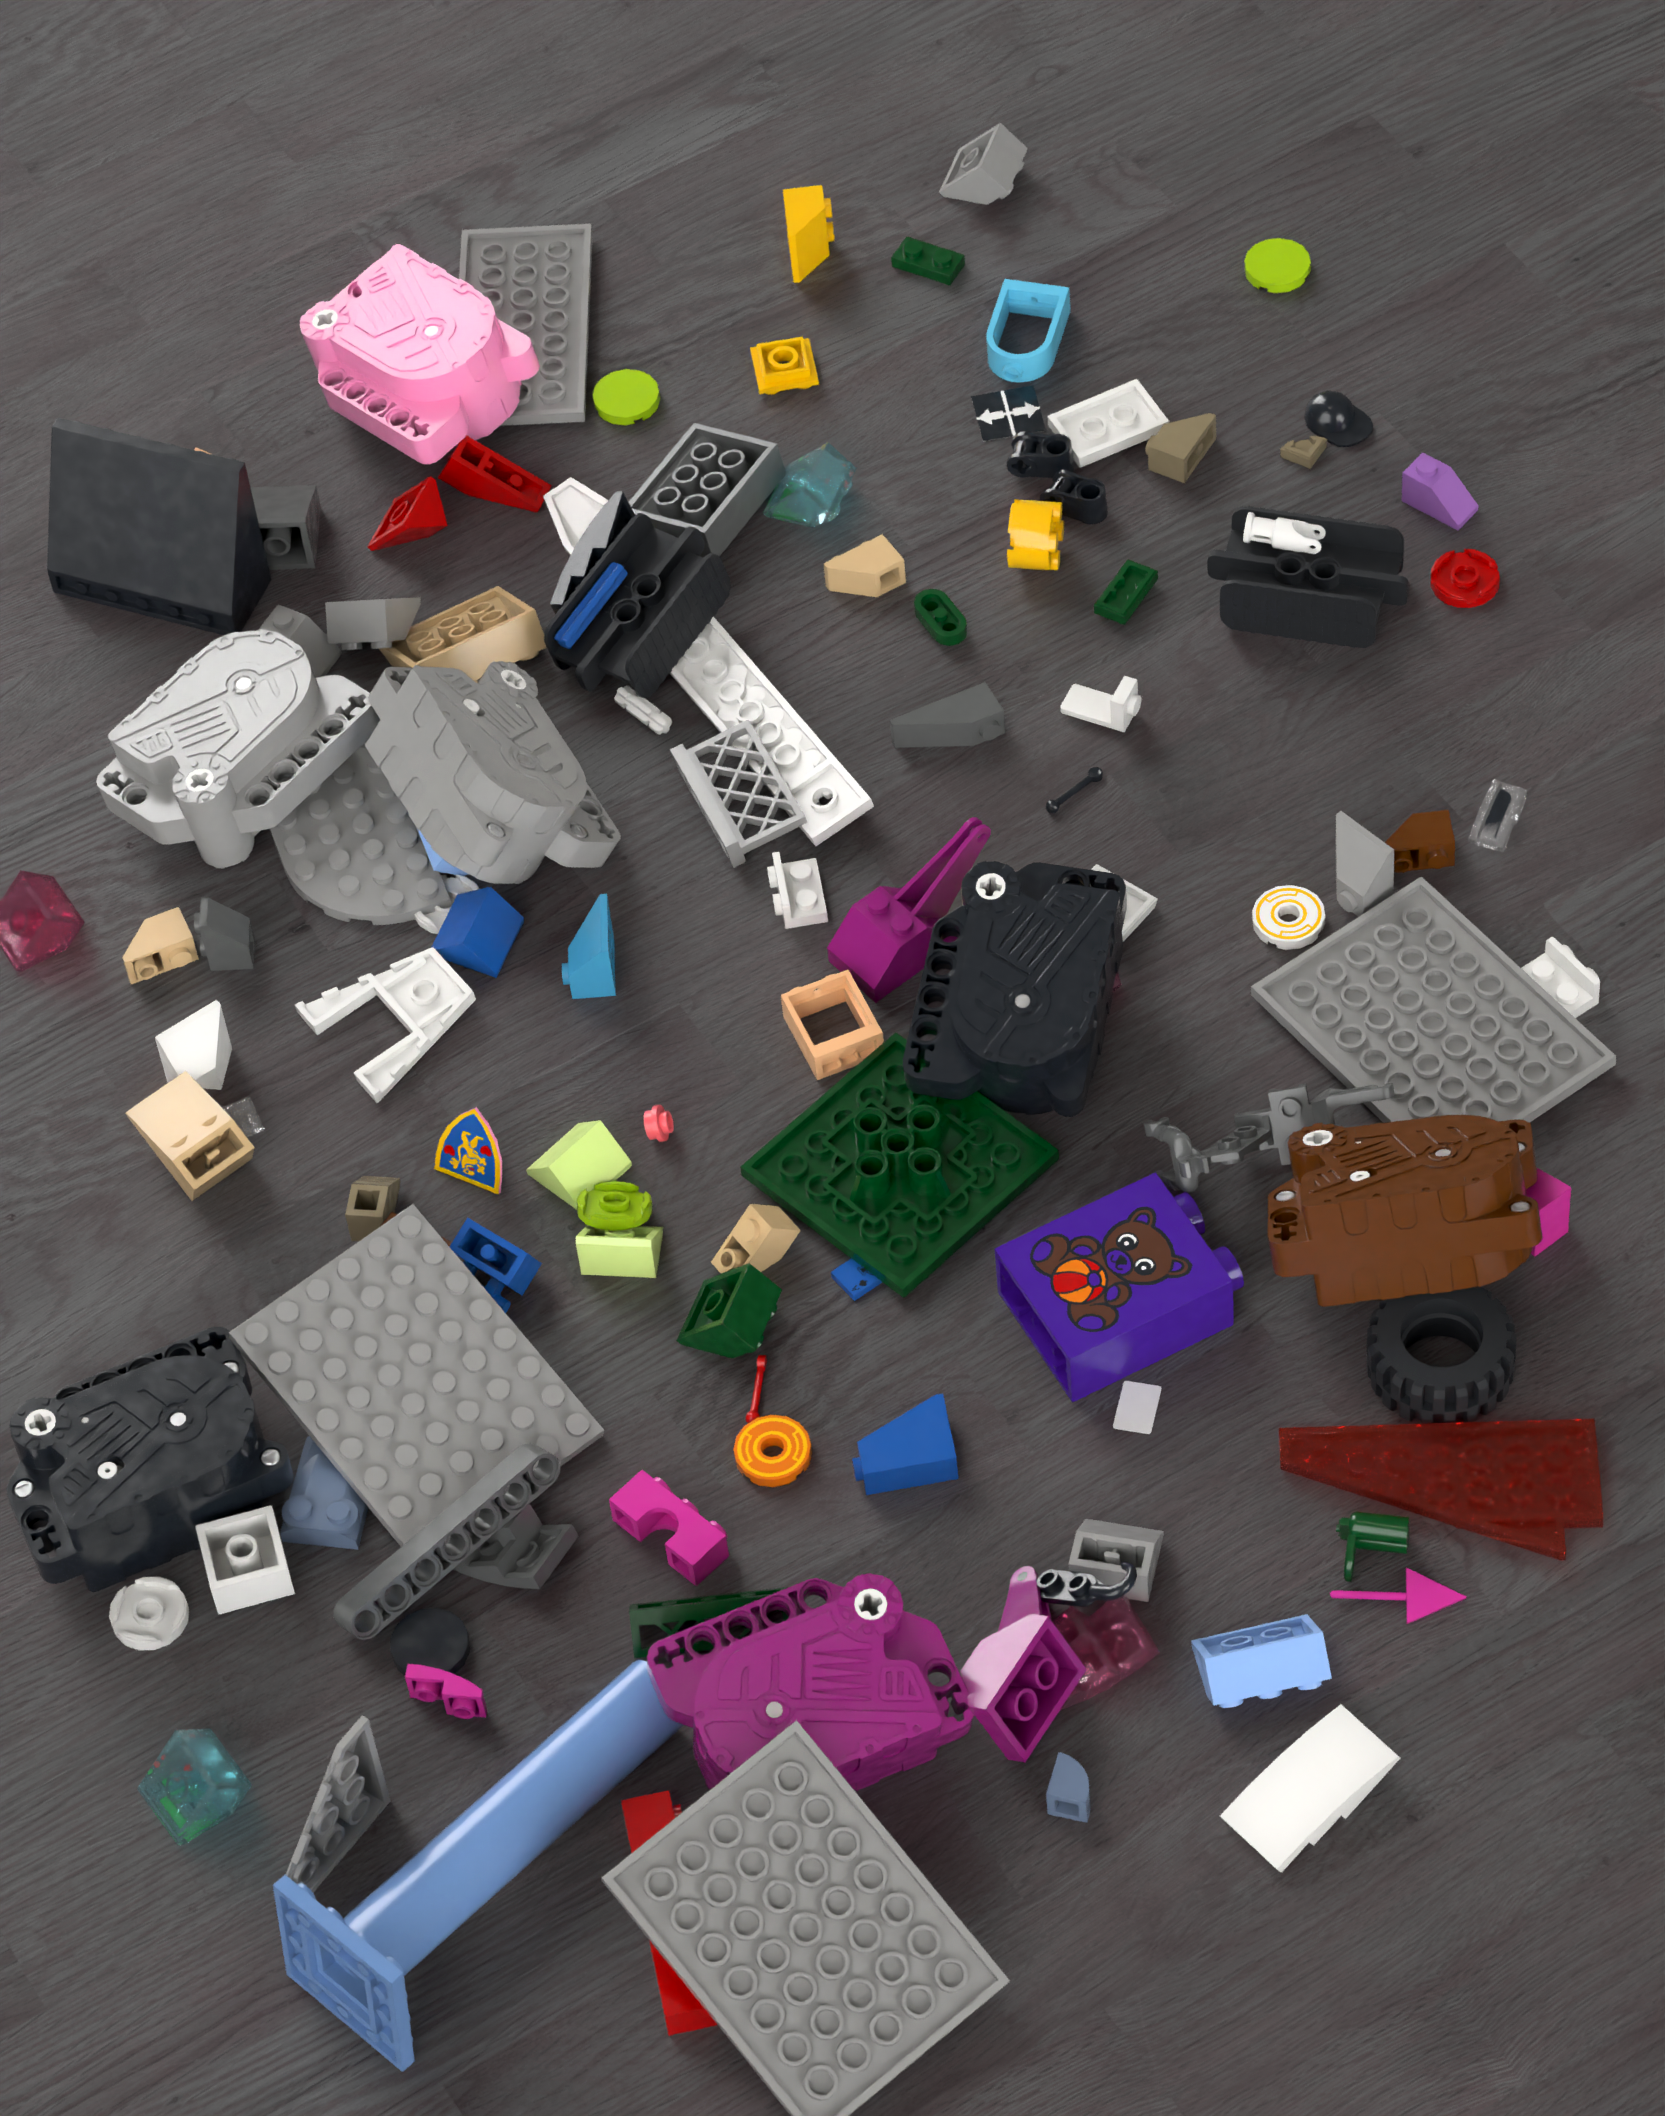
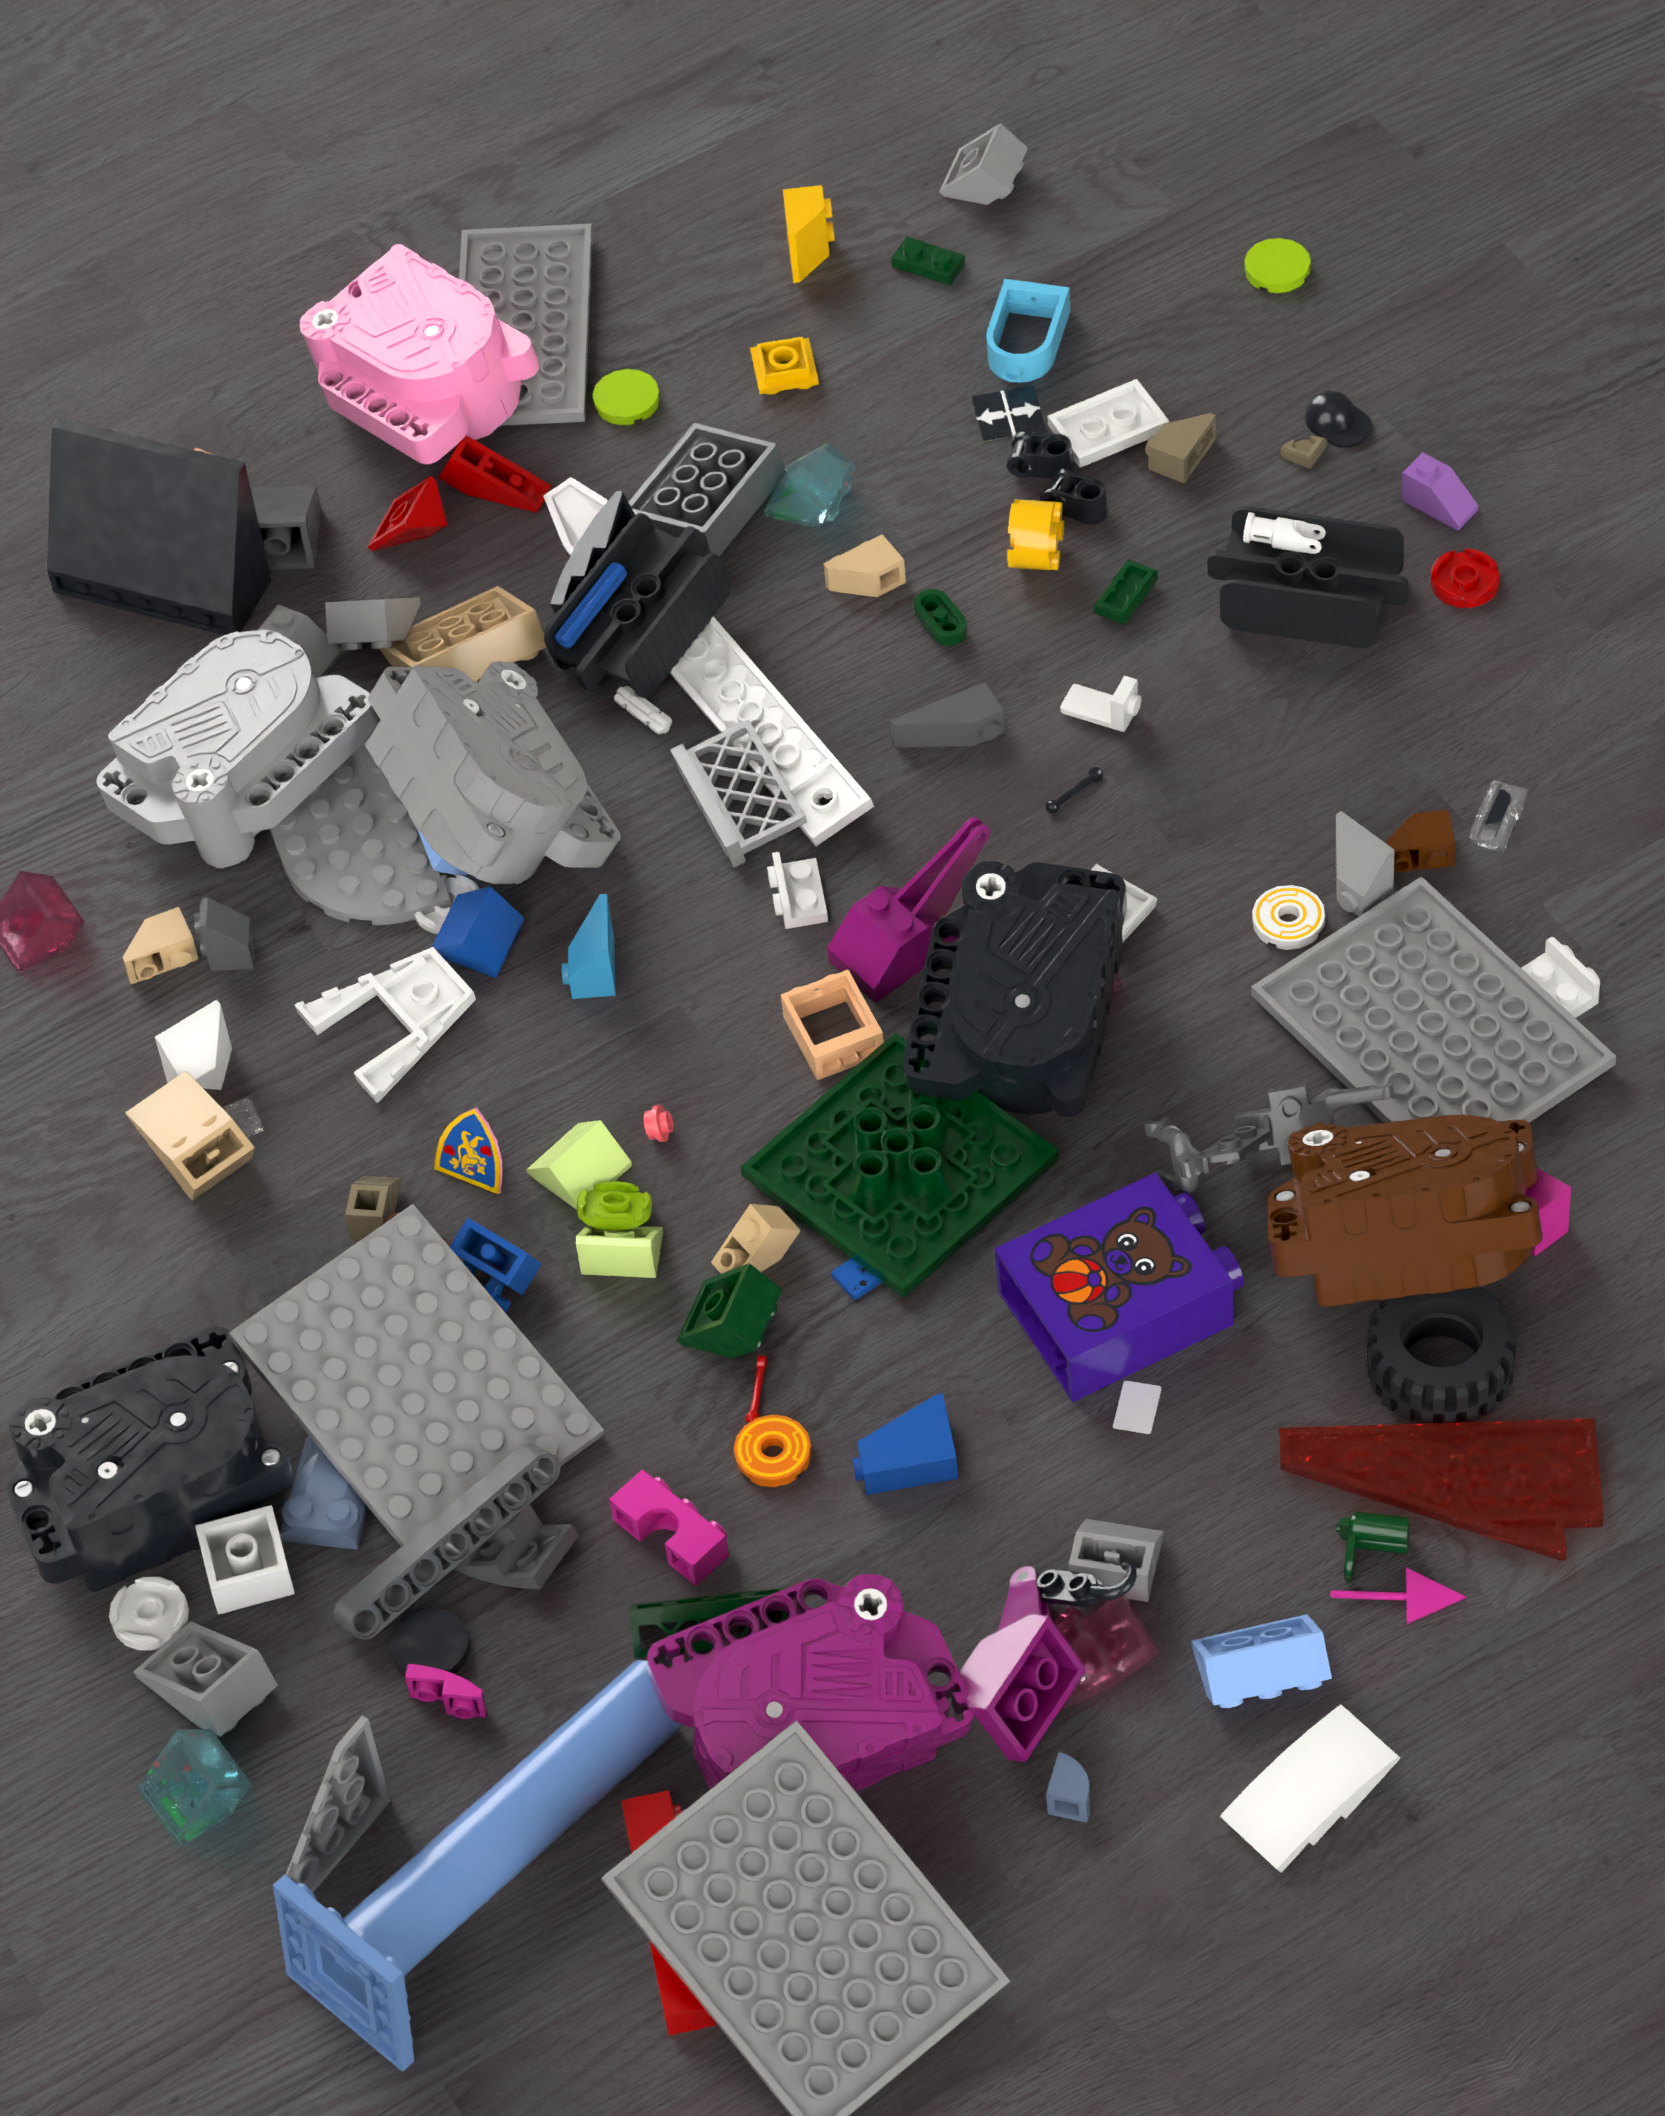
(208, 1677): none -> light grey slope

